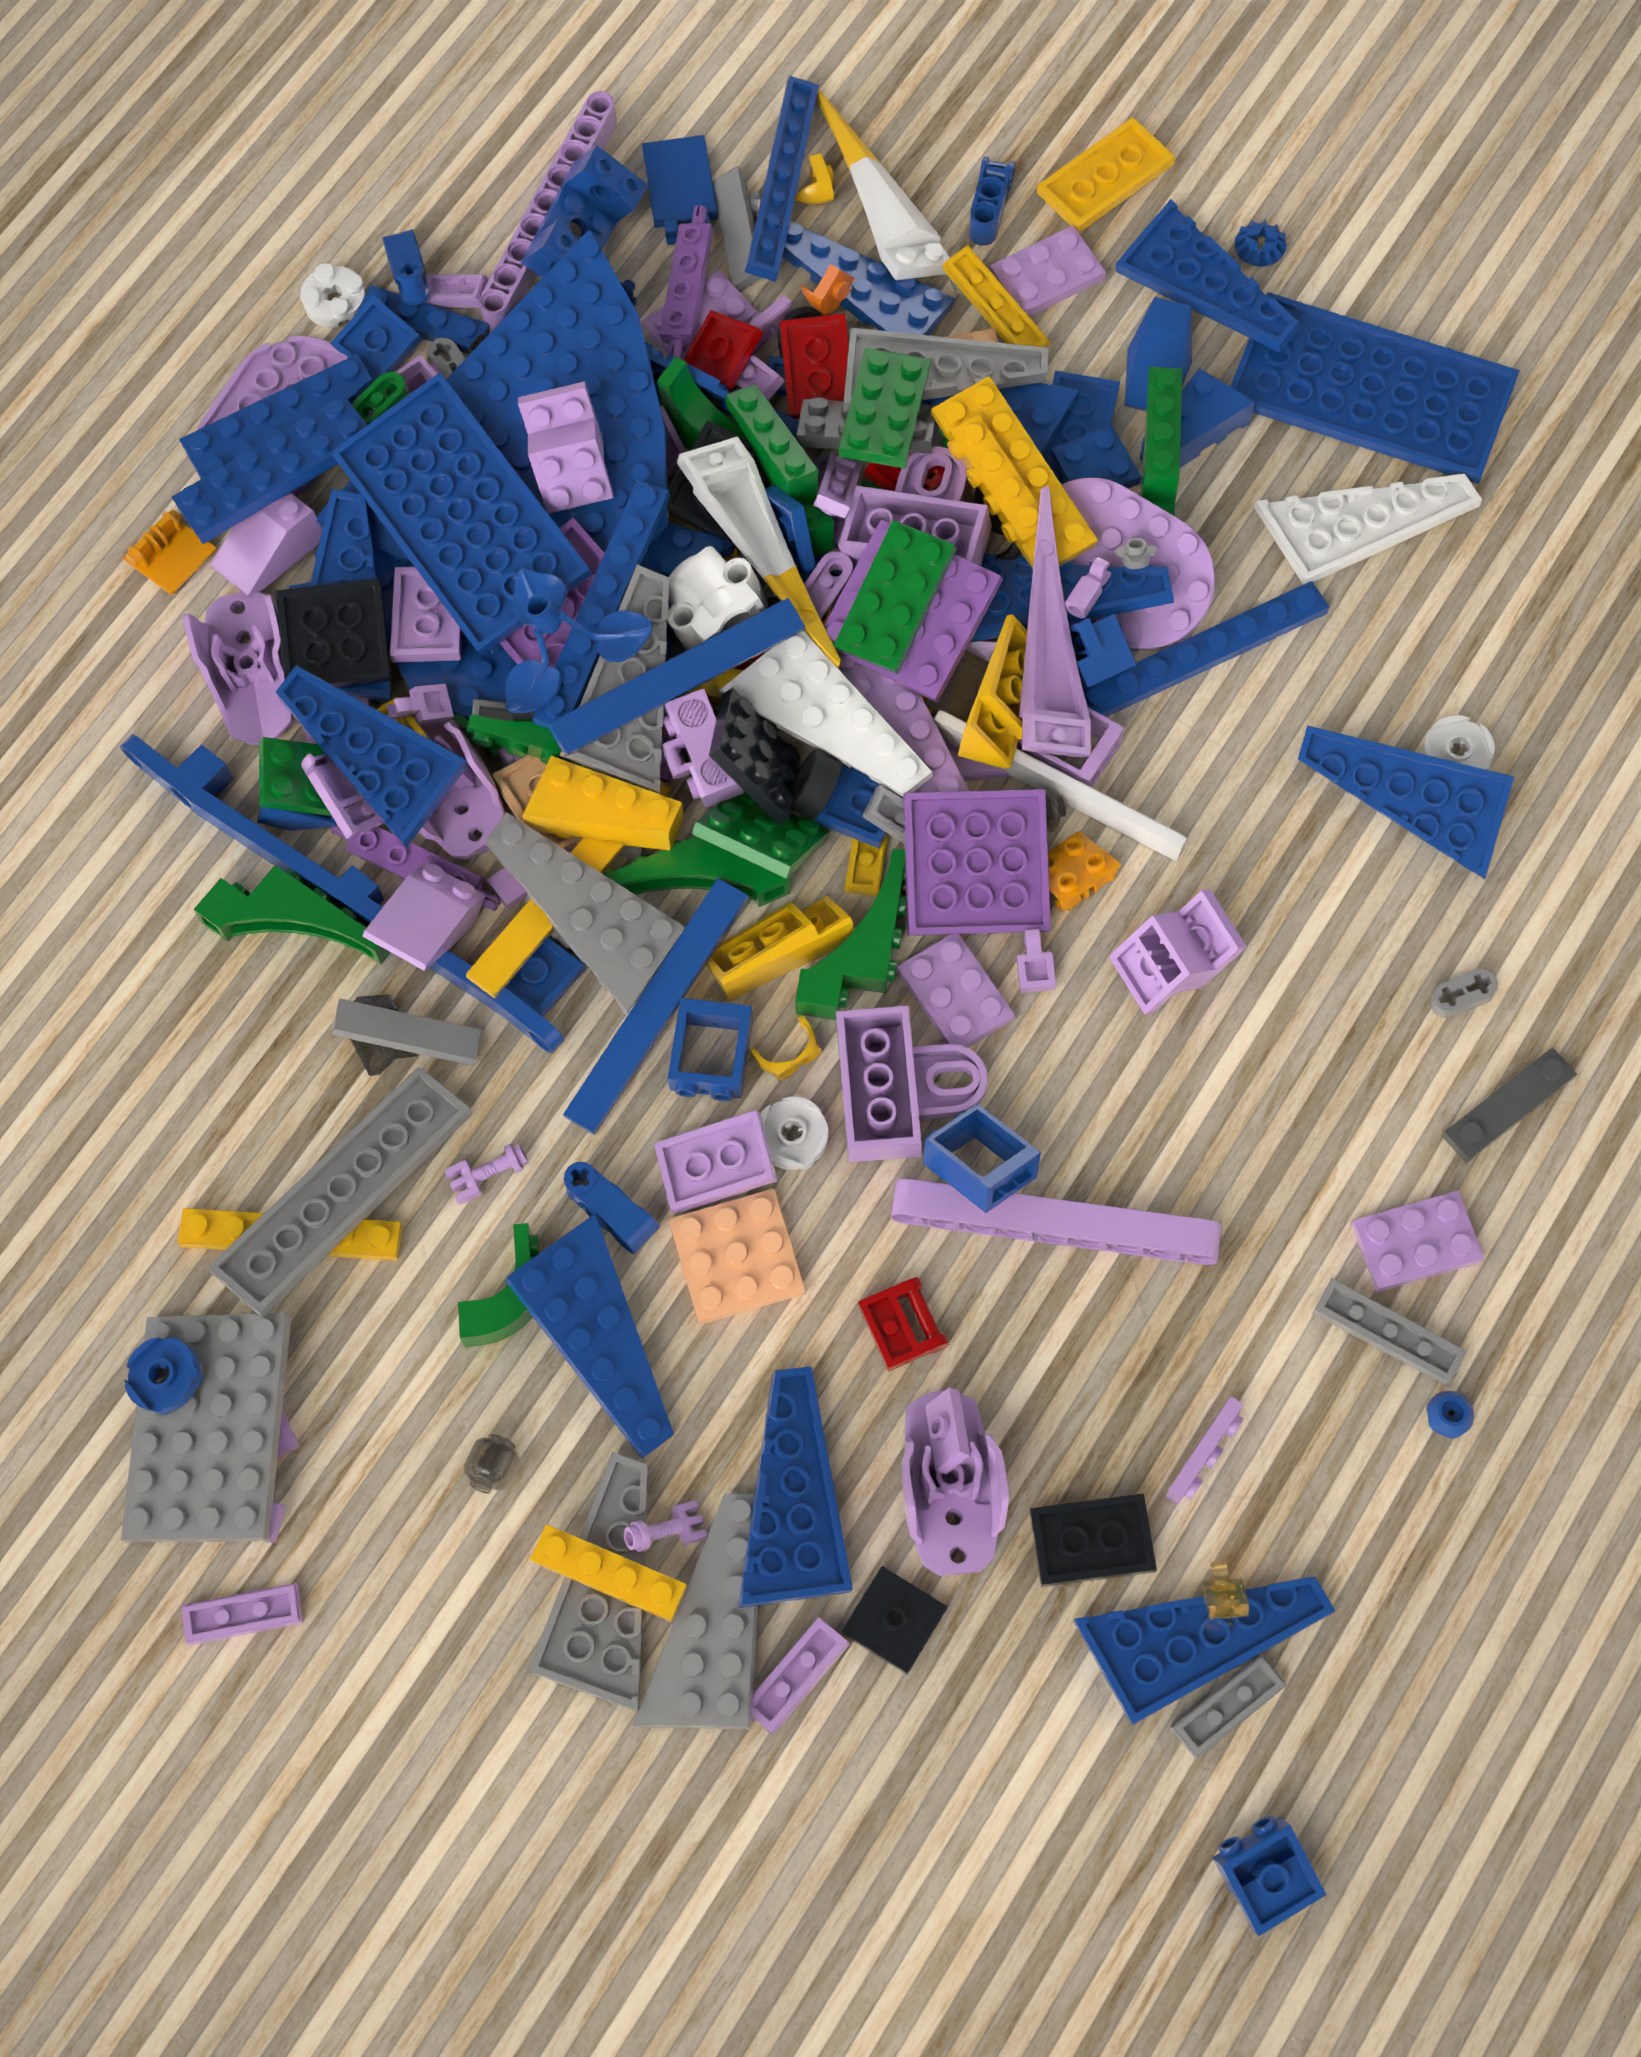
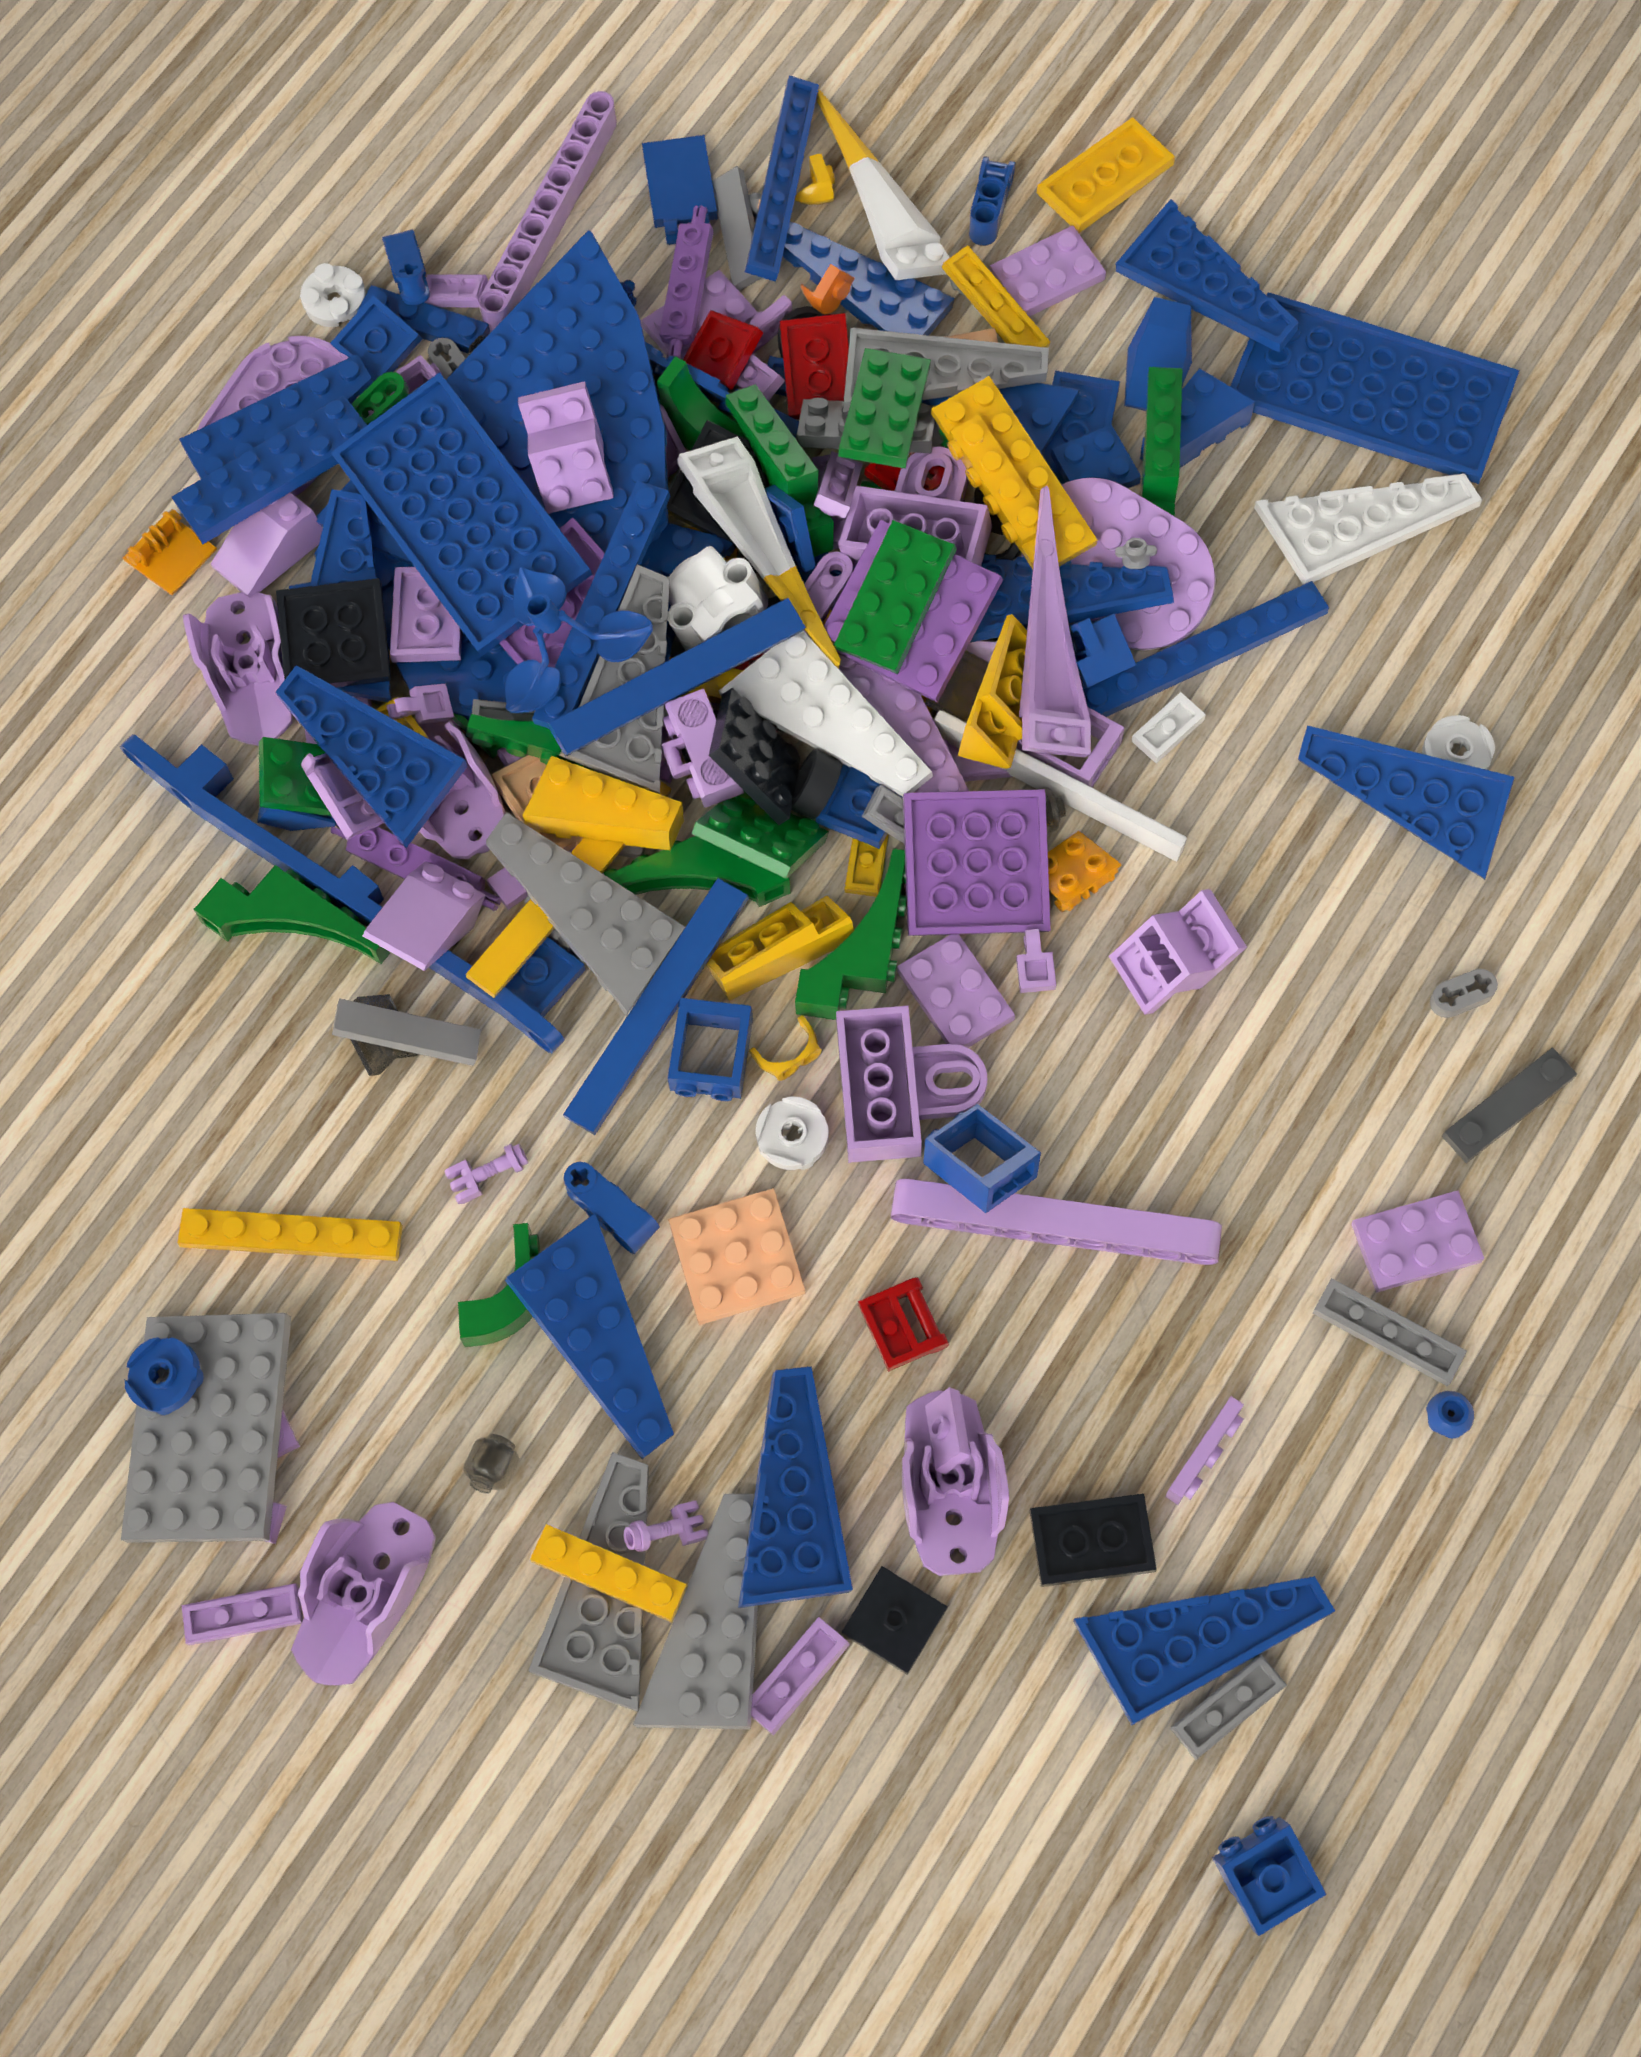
(339, 1192): light grey plate -> none
(349, 1599): none -> lavender piece
(594, 197): blue plate -> none
(715, 1162): lavender plate -> none
(1088, 589): lavender bar -> none
(1168, 727): none -> white plate
(1224, 1595): clear yellow plate -> none
(1247, 247): blue gear -> none

